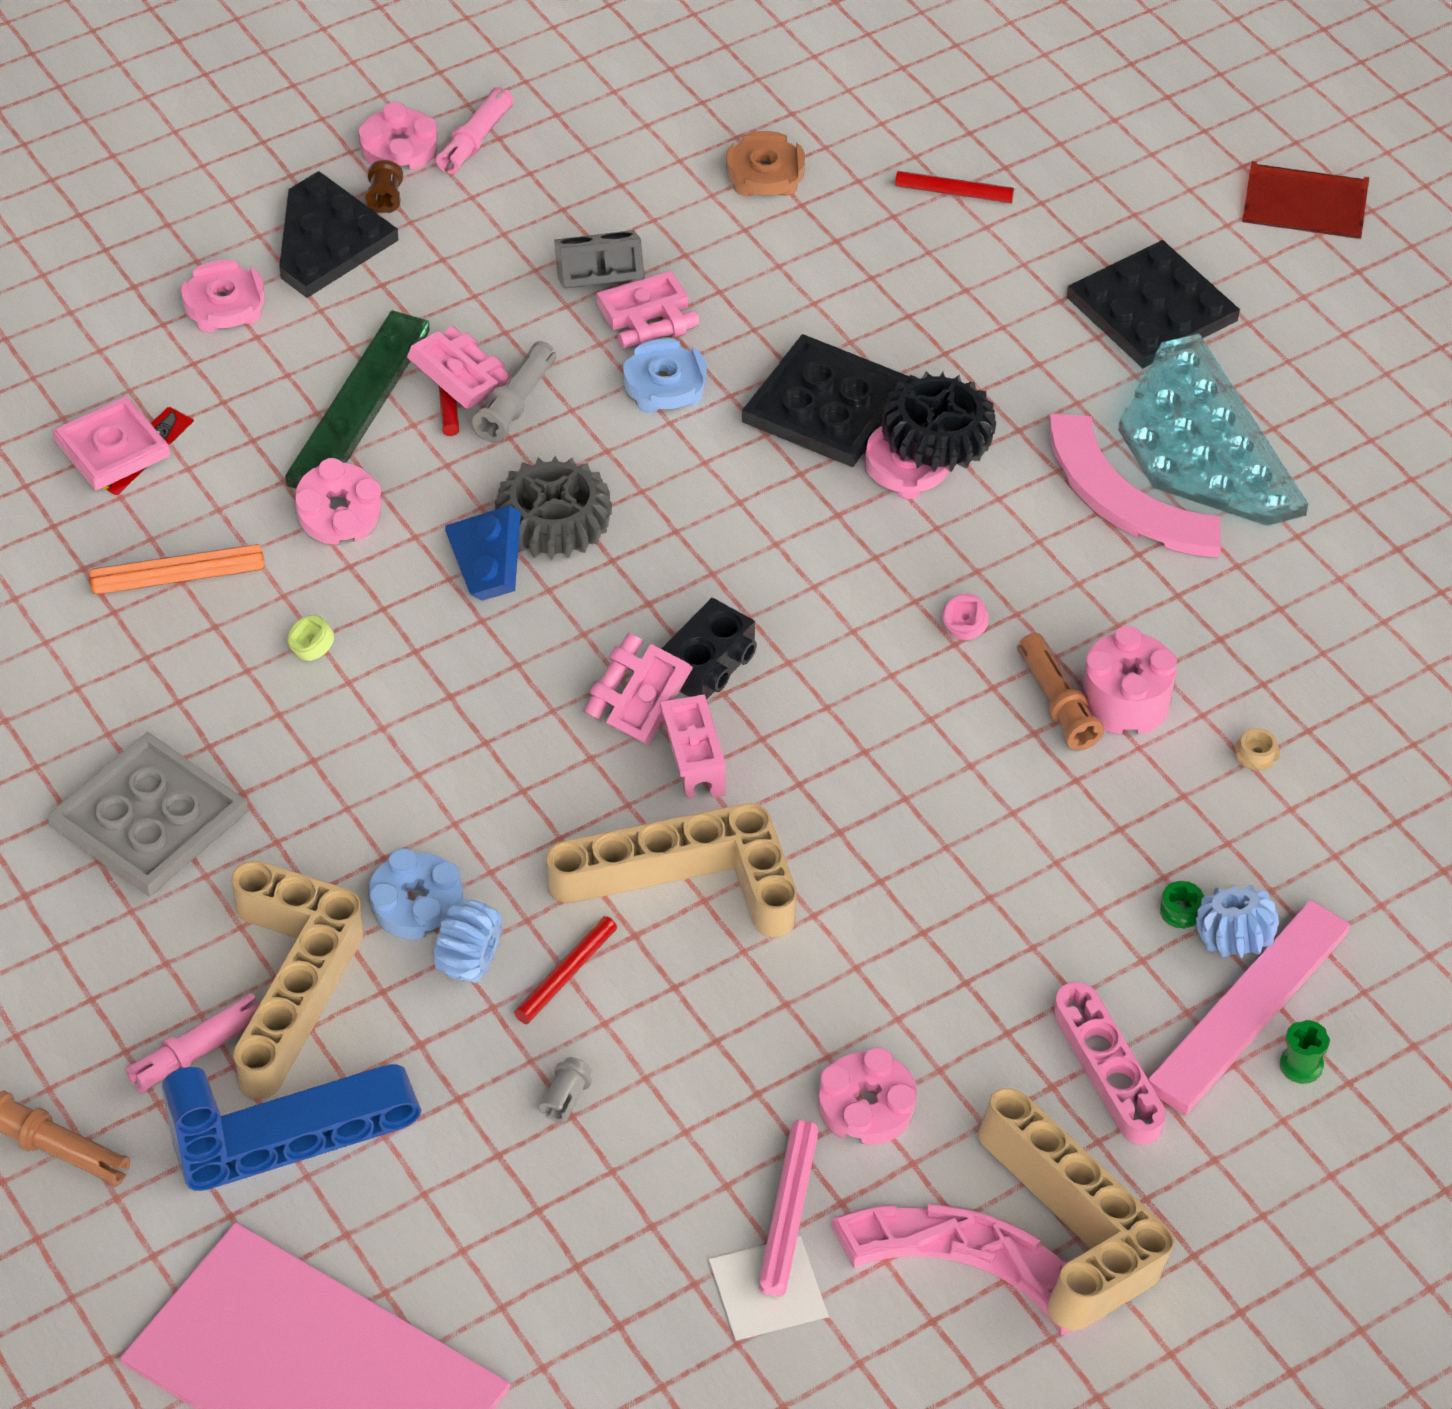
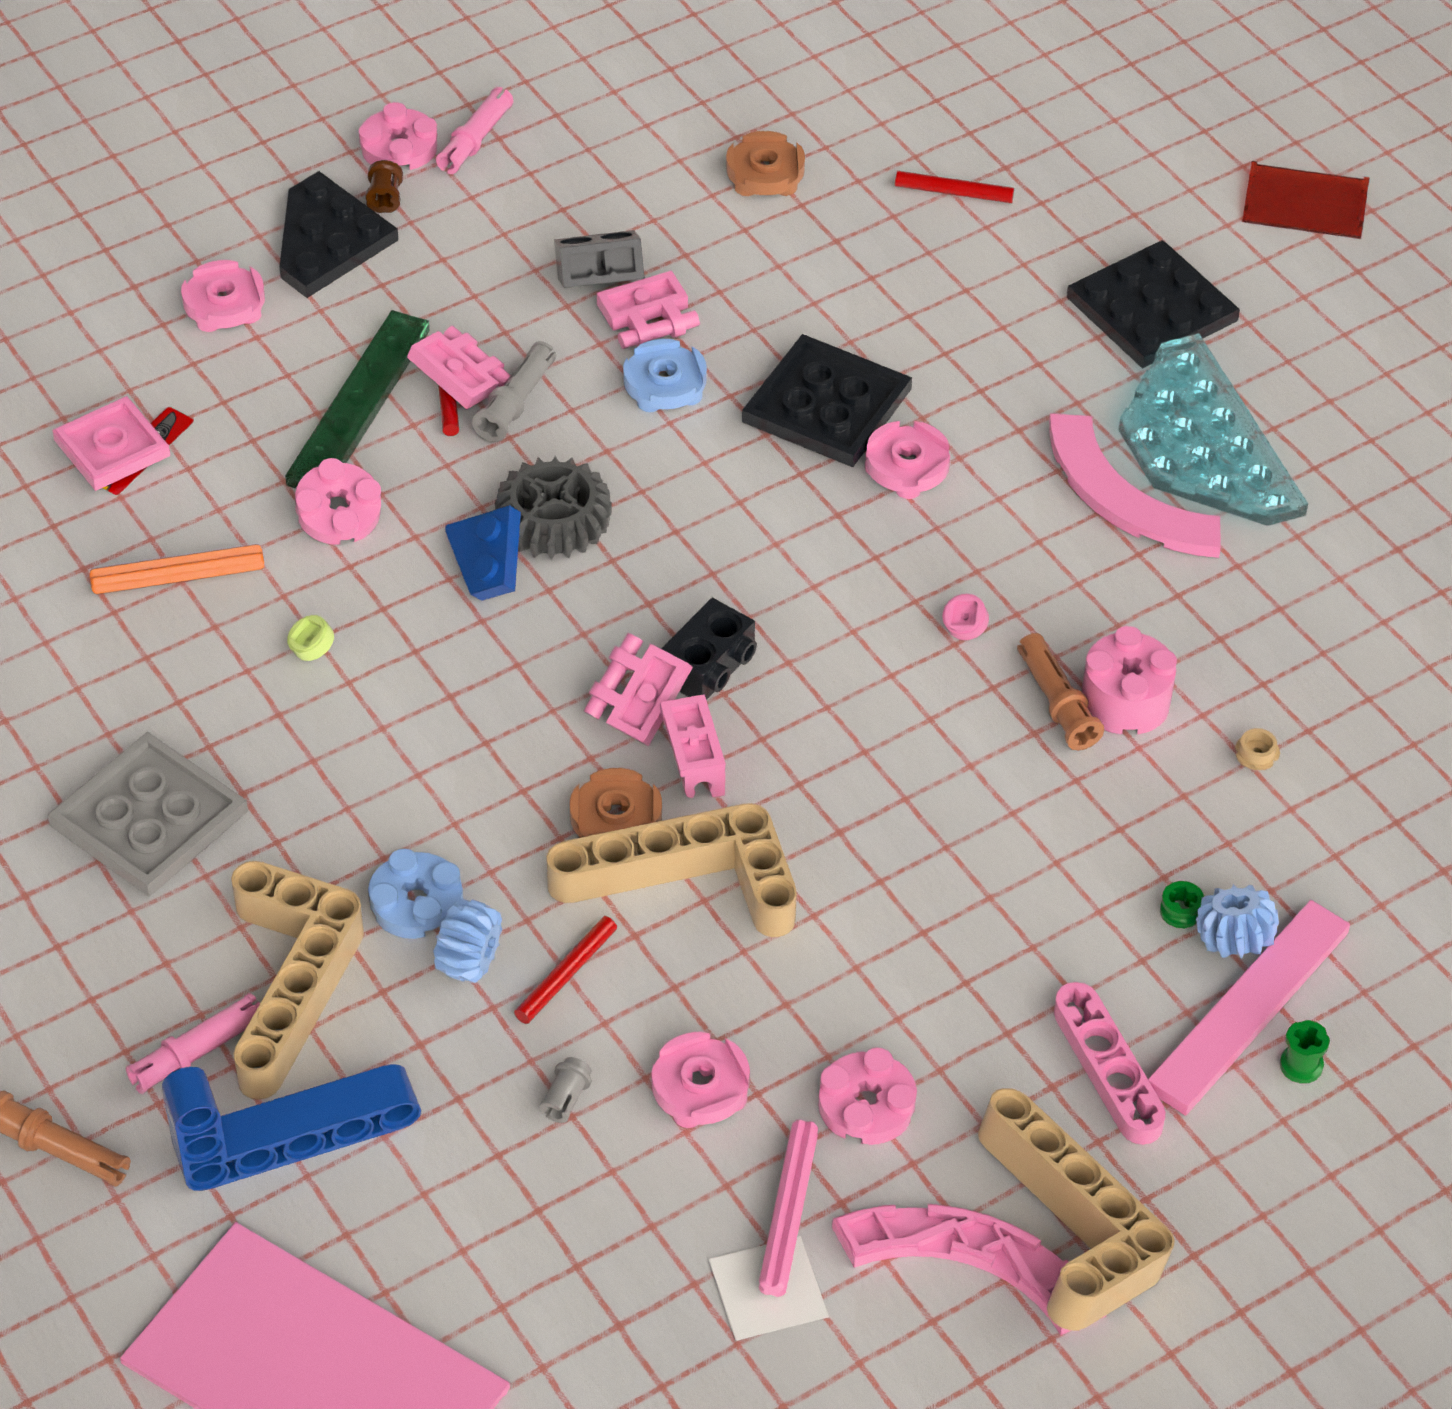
(609, 788): none -> nougat plate
(704, 1103): none -> bright pink plate
(938, 421): black gear -> none

